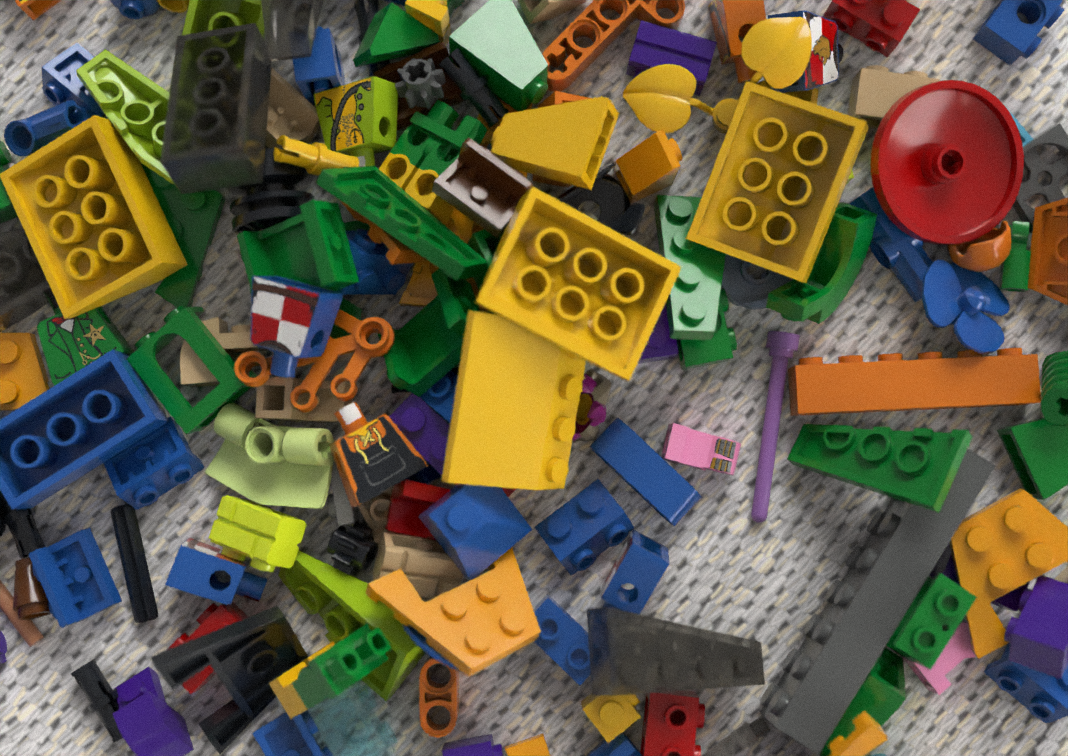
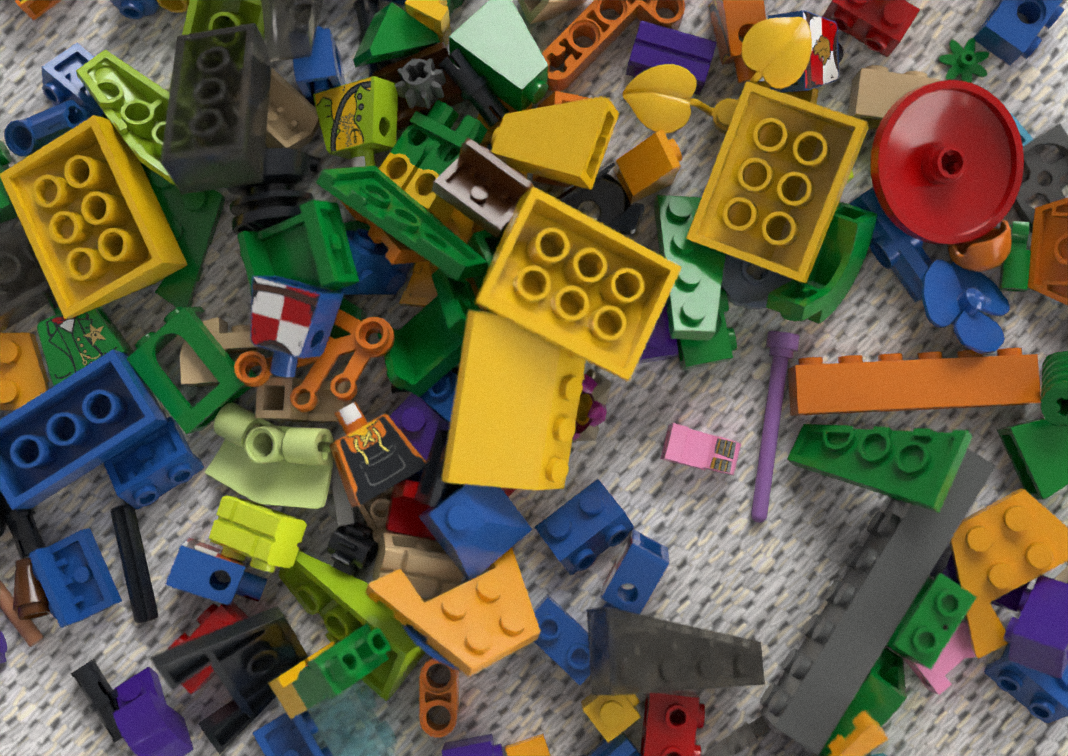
(312, 157): yellow pin -> none
(431, 487): none -> black slope
(645, 471): blue beam -> none
(959, 62): none -> green plant

